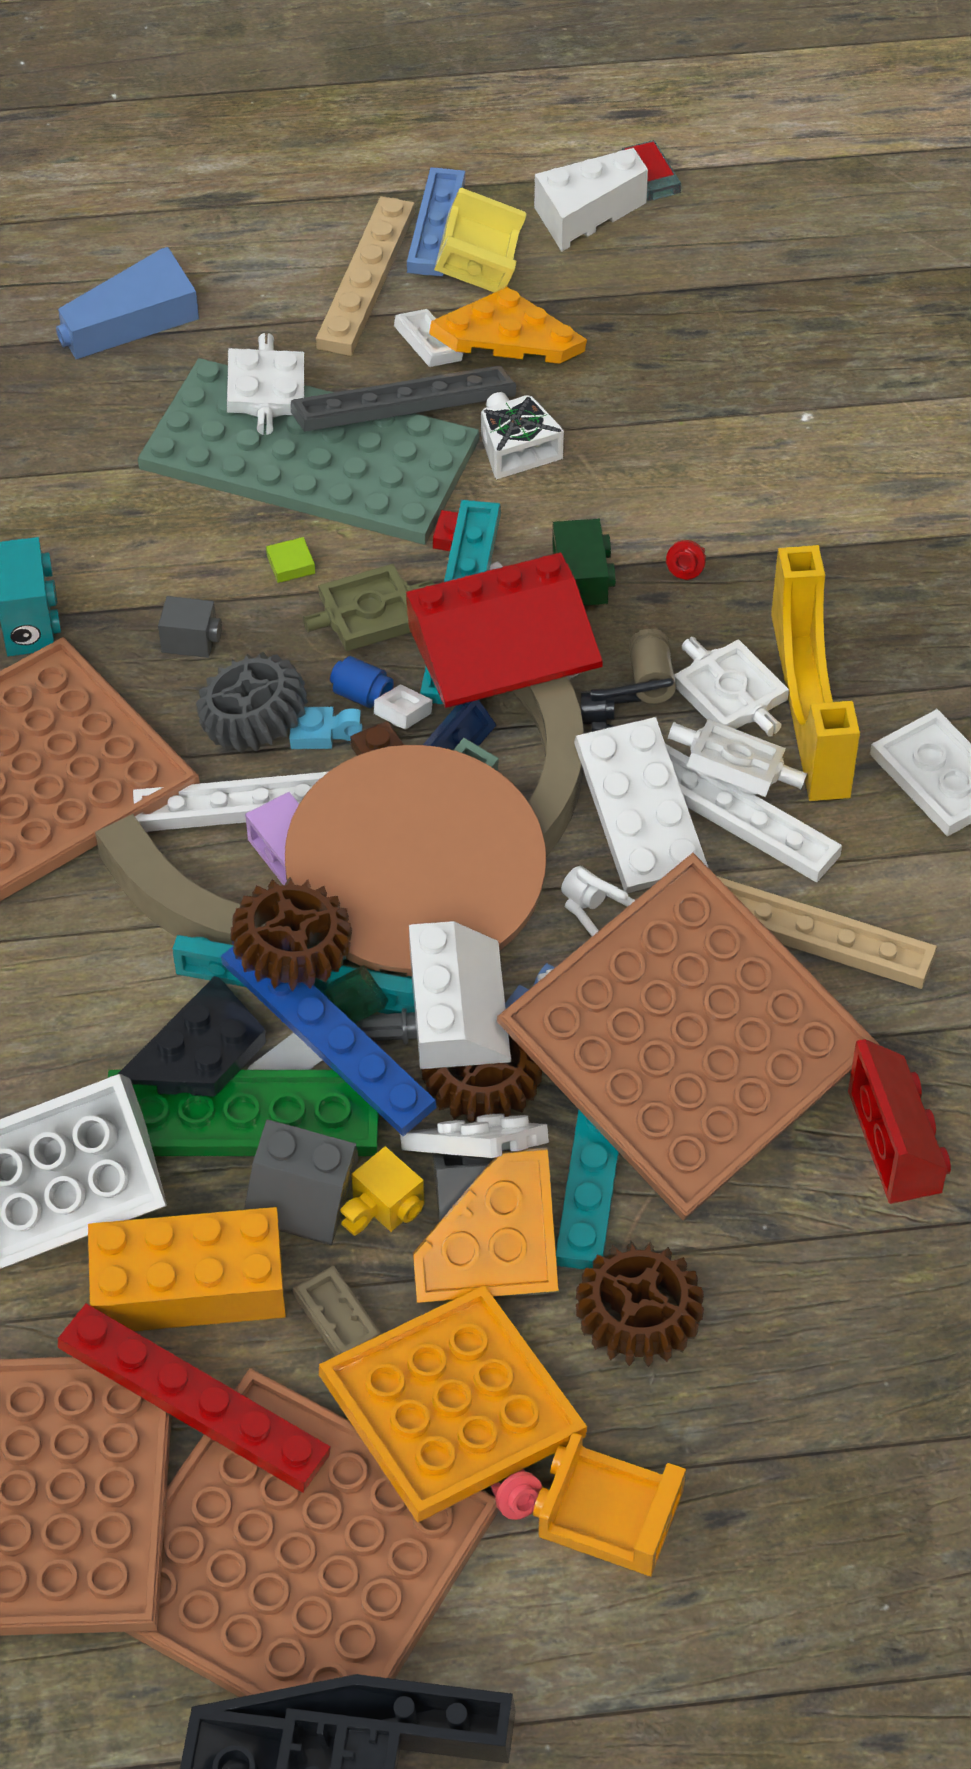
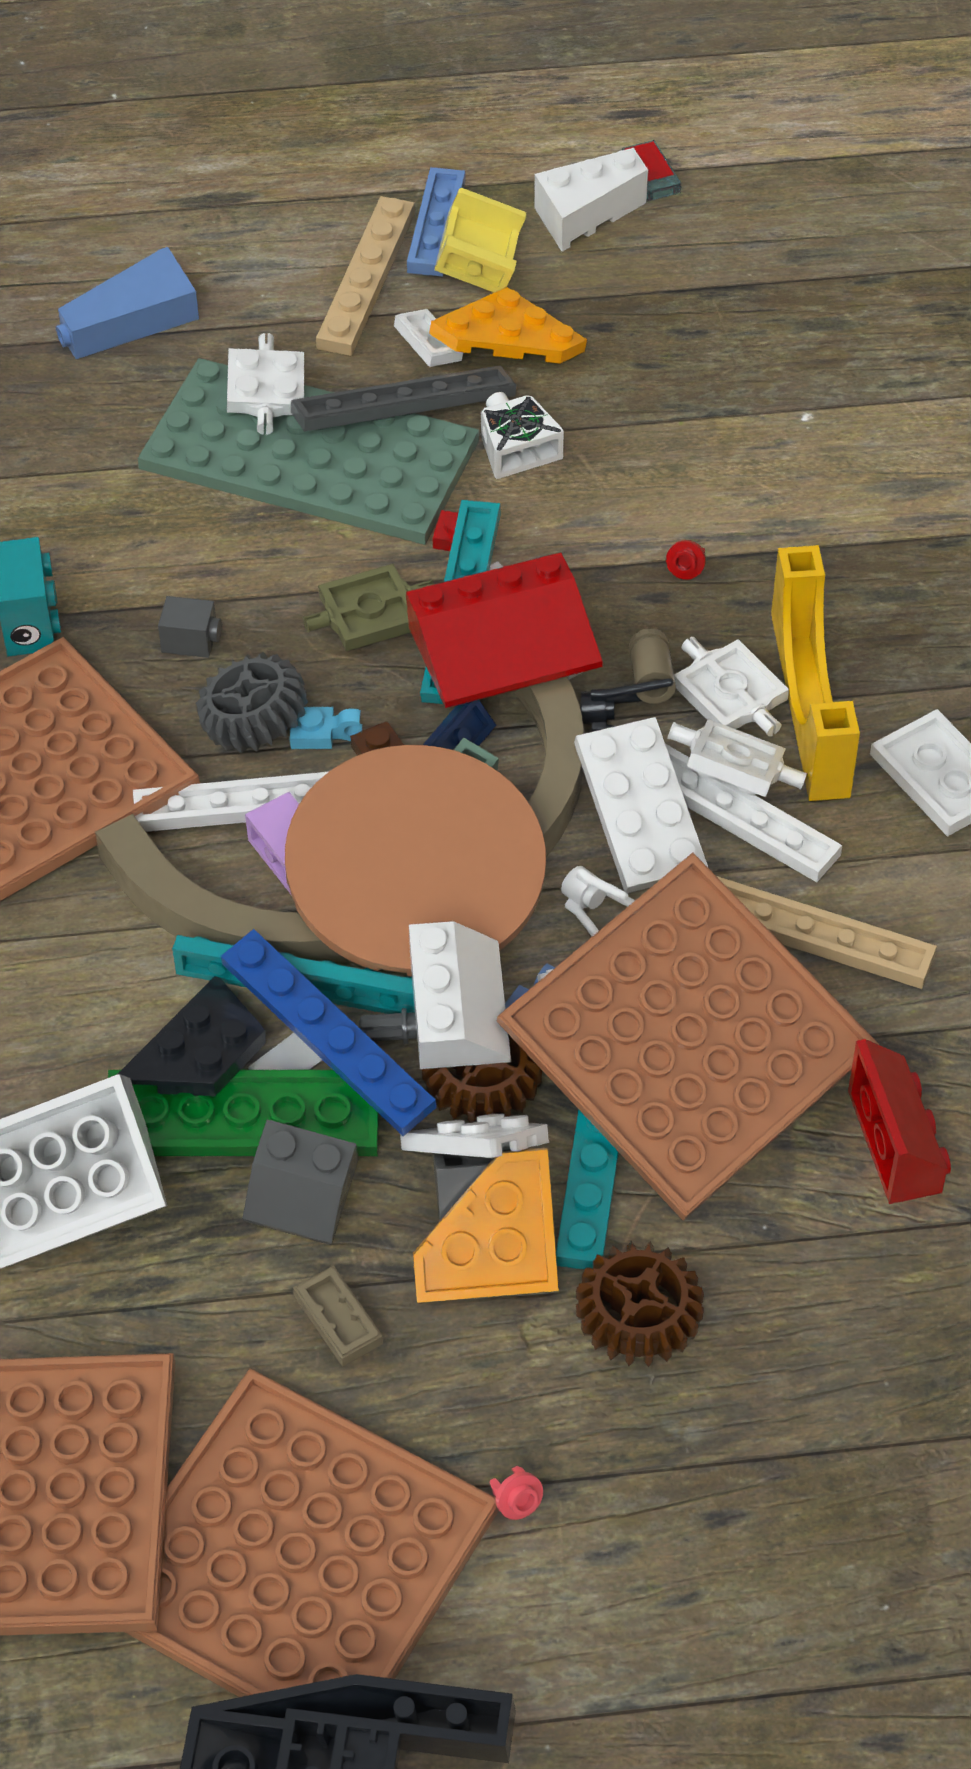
(188, 1269): light orange brick -> none
(194, 1397): red plate -> none
(290, 559): lime tile -> none
(293, 923): reddish brown gear -> none
(356, 994): clear green tile -> none
(359, 681): blue brick -> none
(383, 1190): yellow brick -> none
(402, 706): white plate -> none
(451, 1402): light orange plate -> none
(586, 555): dark green brick -> none
(608, 1506): light orange panel -> none

